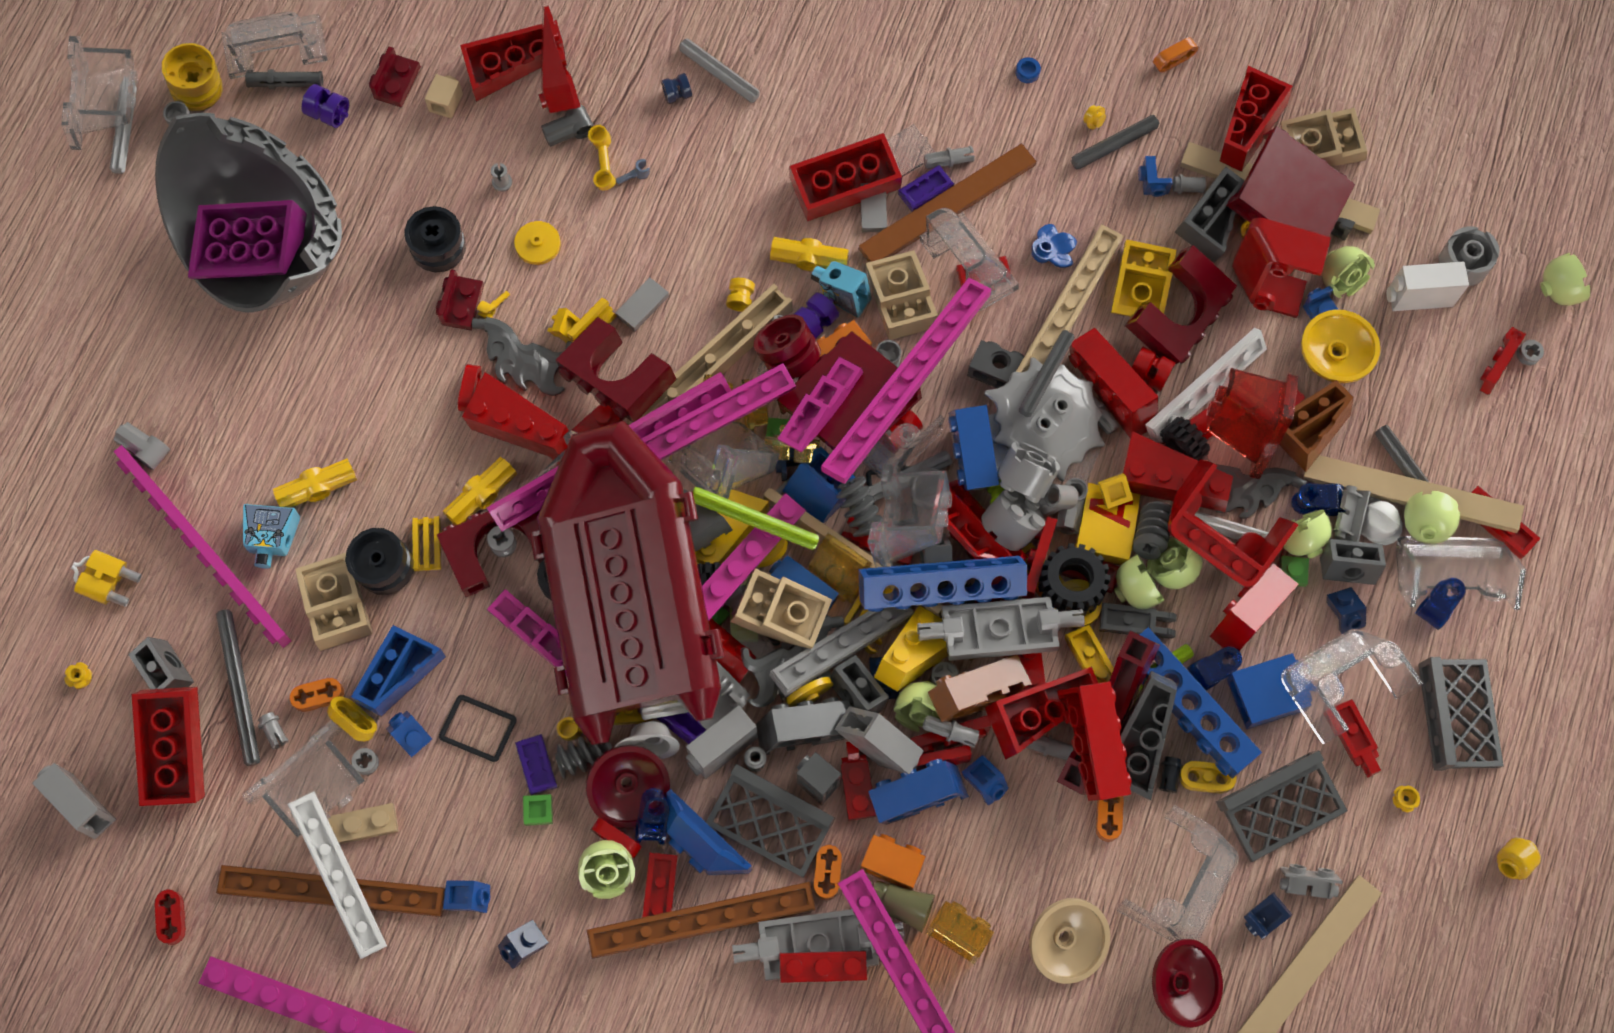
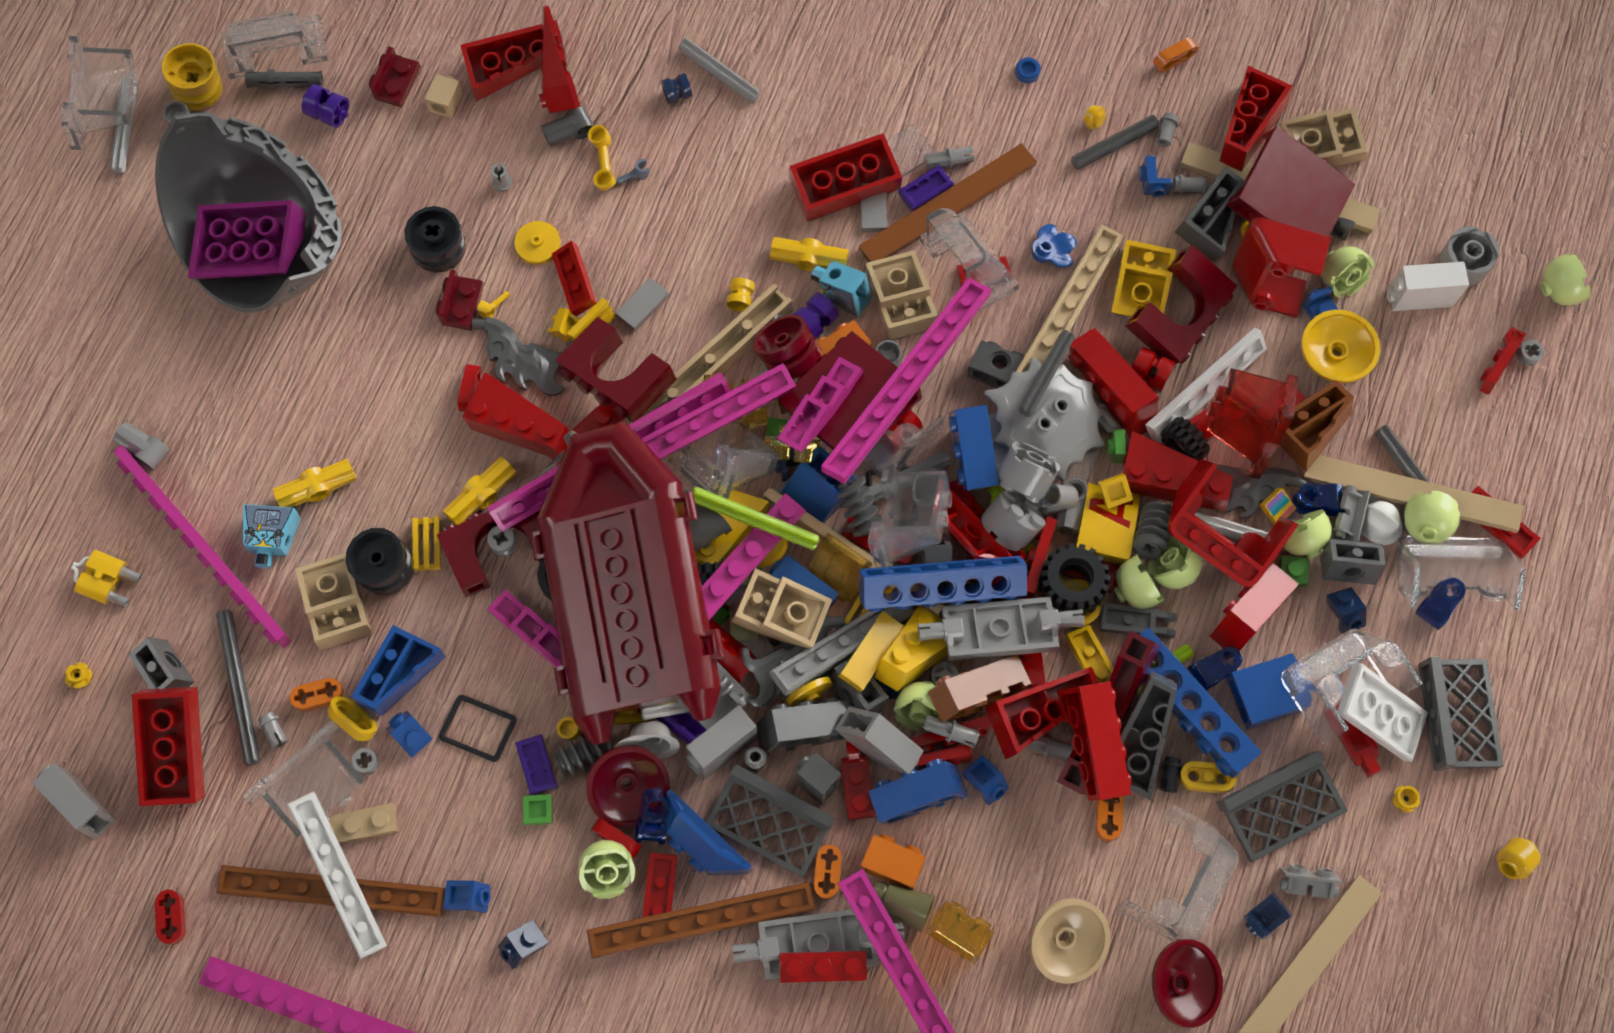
(574, 278): none -> red plate
(871, 651): none -> yellow tile
(1117, 446): none -> bright green plate
(1167, 128): none -> light grey pin
(1277, 505): none -> tile
(1382, 712): none -> white tile

